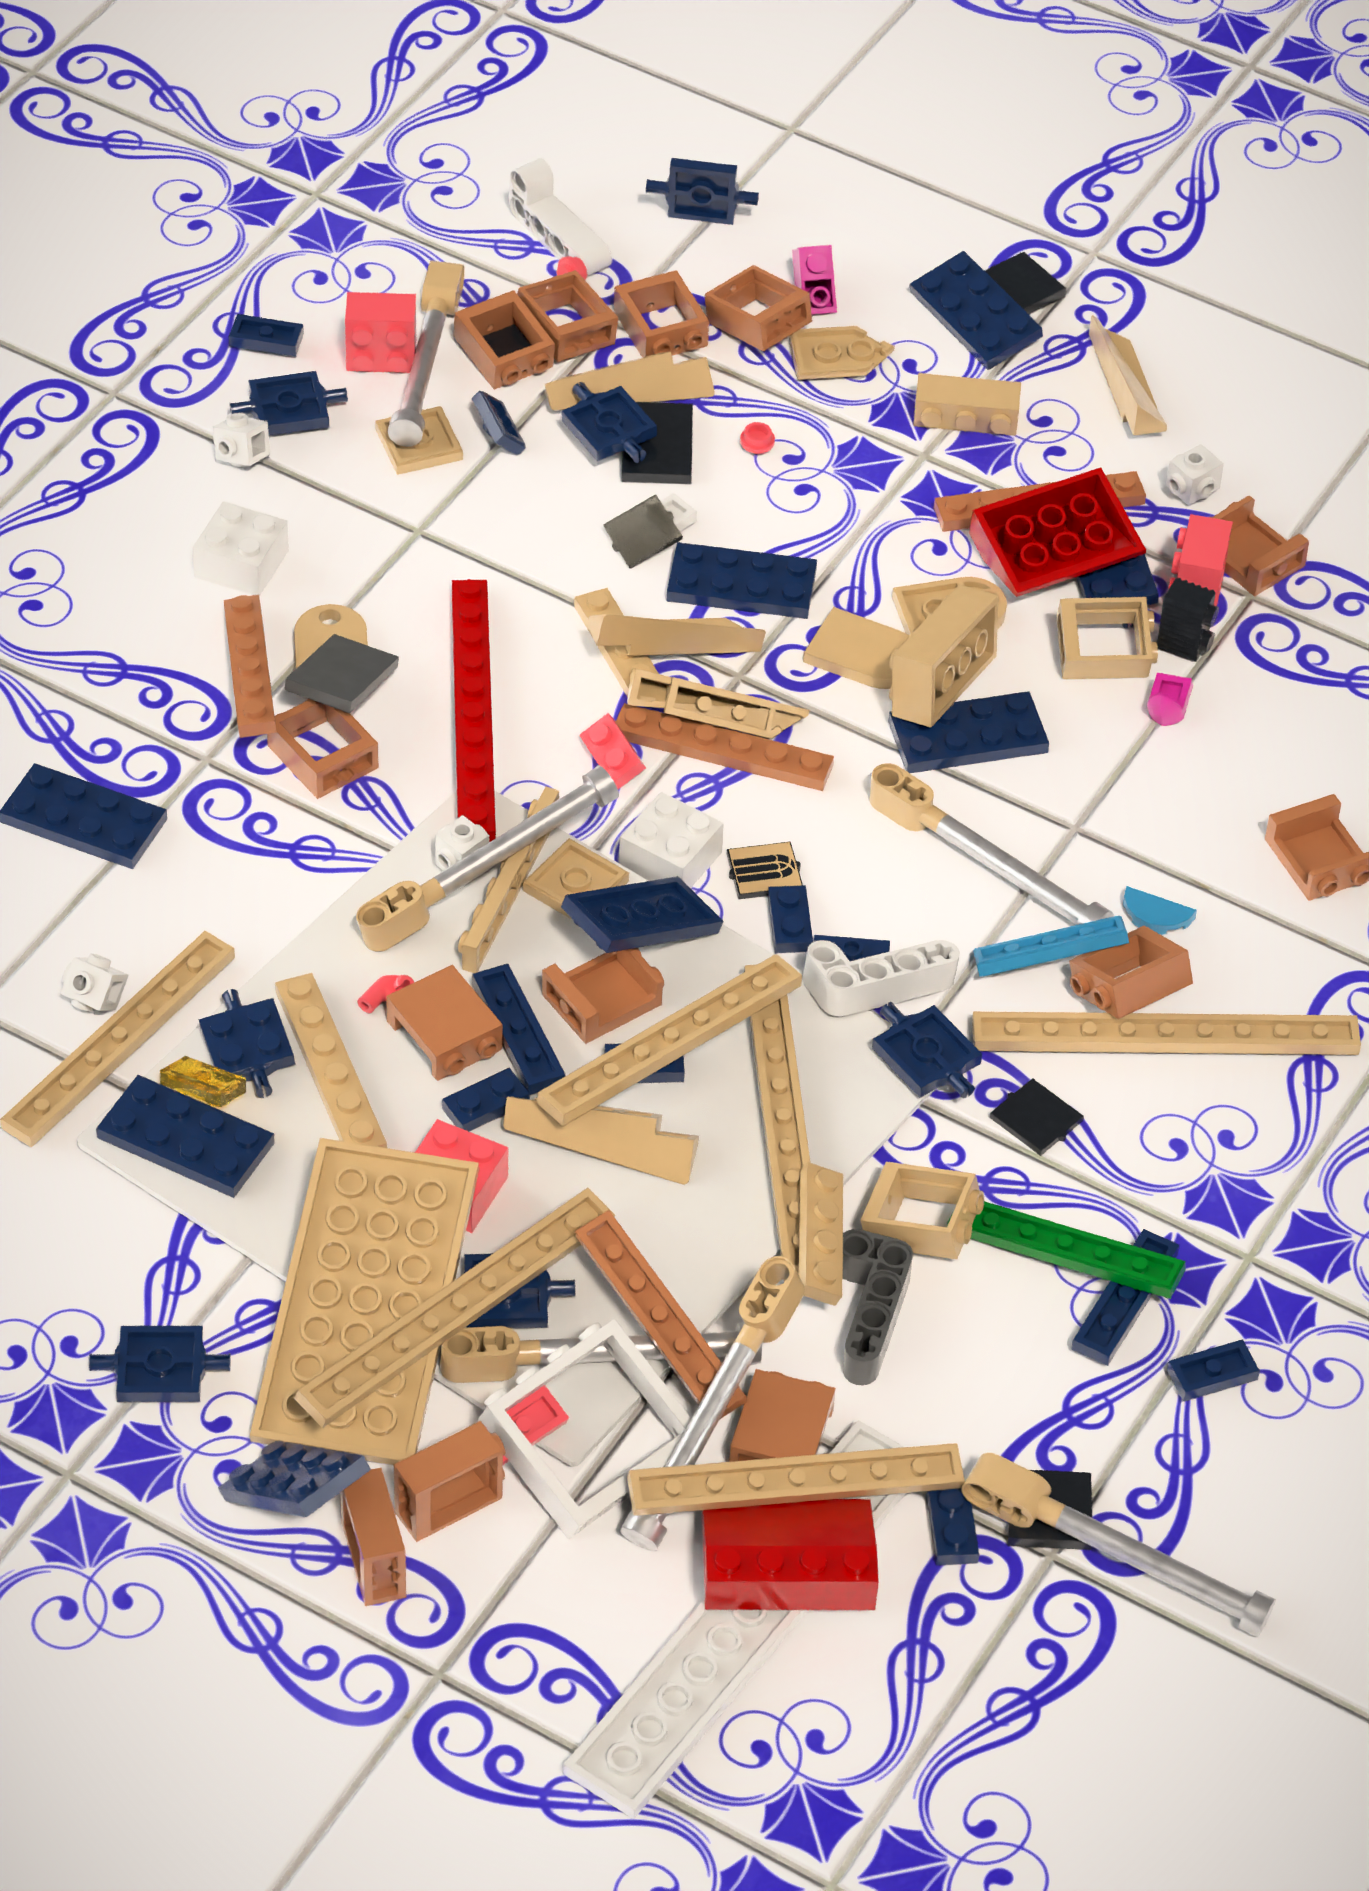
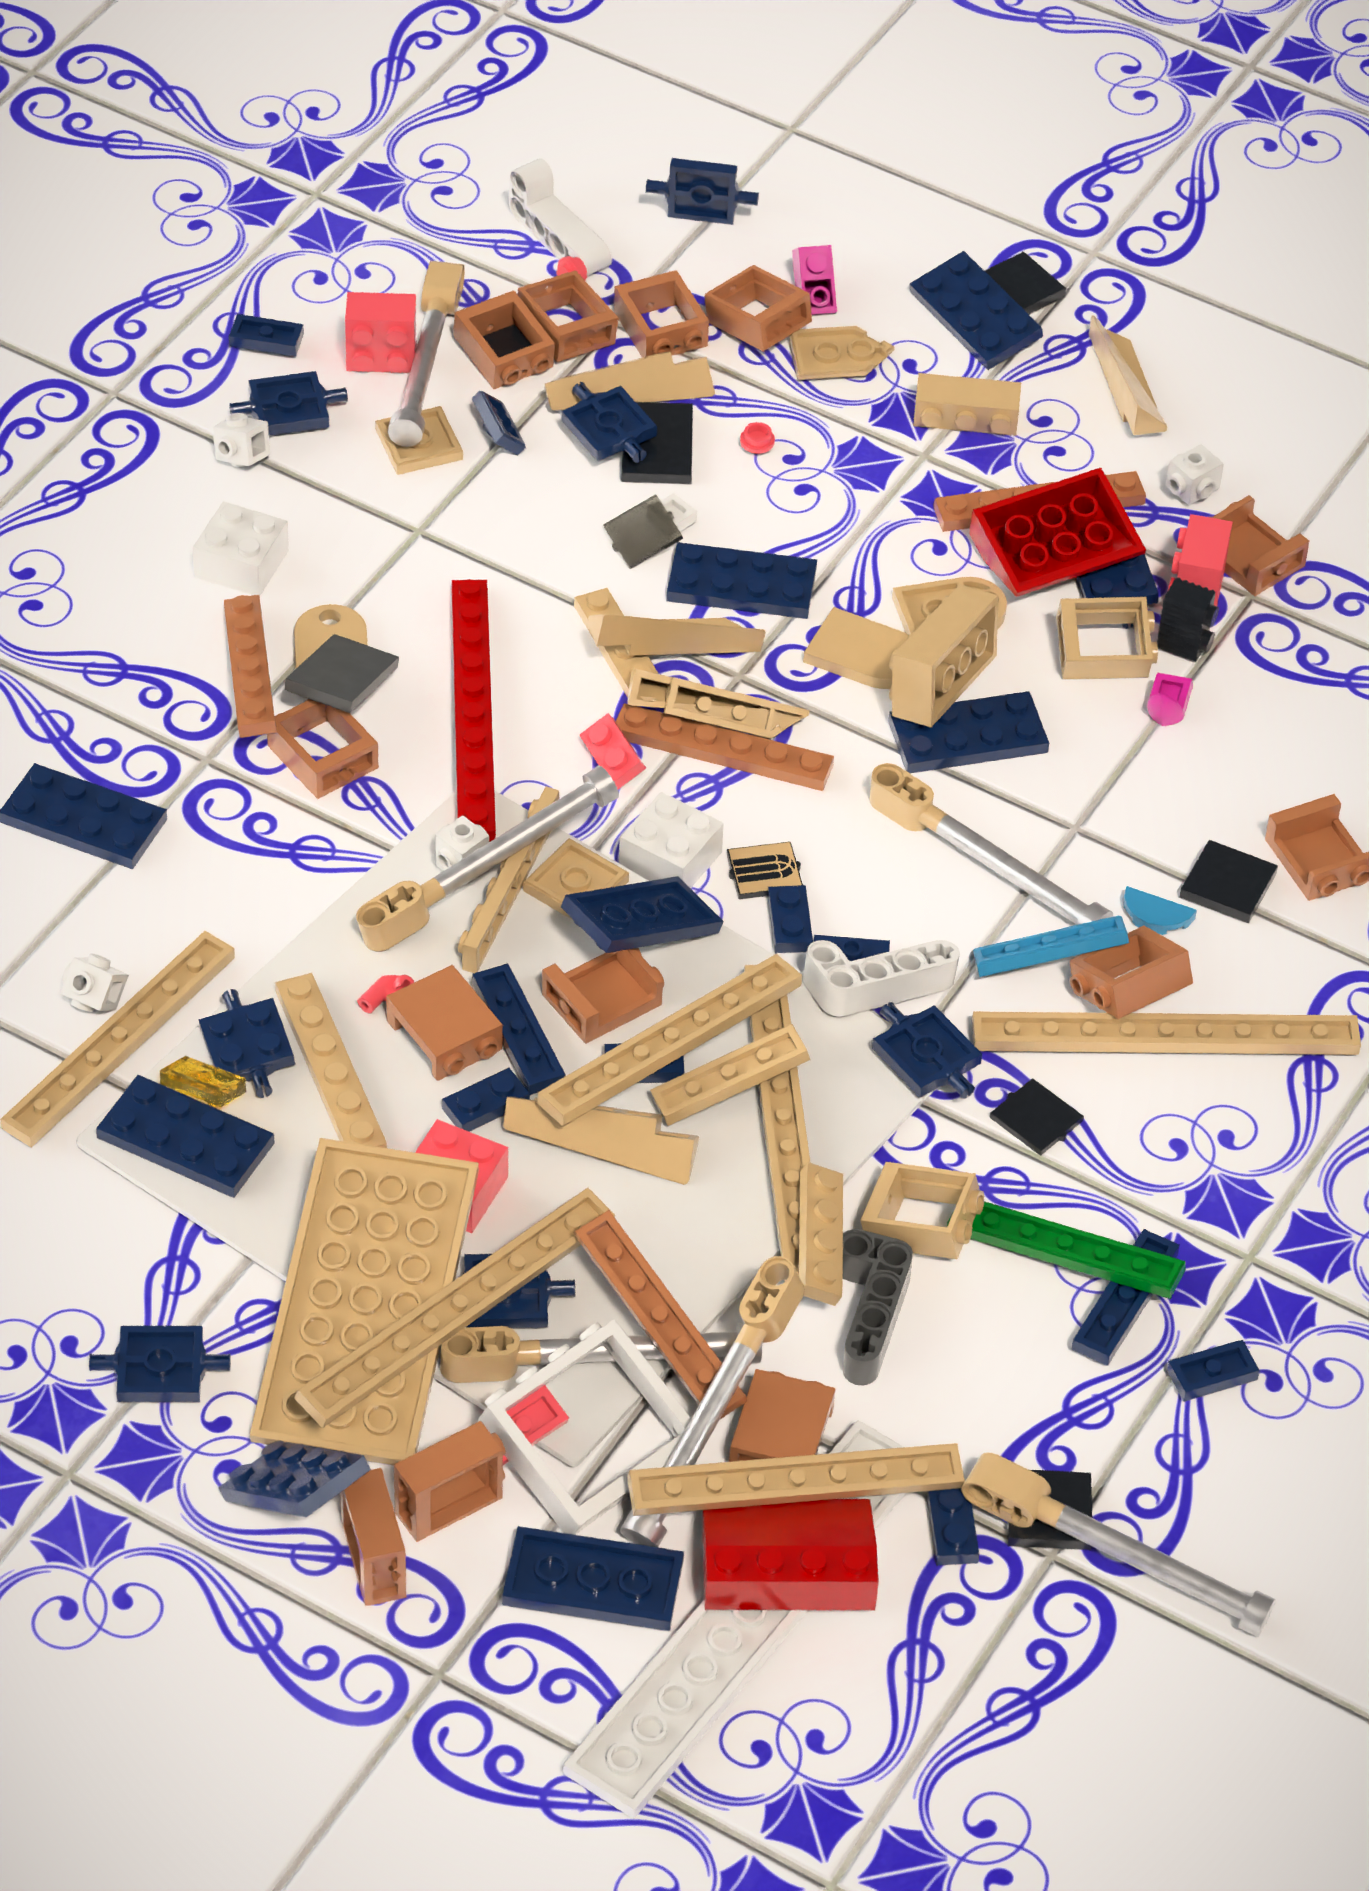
(593, 1578): none -> dark blue plate
(730, 1074): none -> tan plate
(1228, 881): none -> black tile

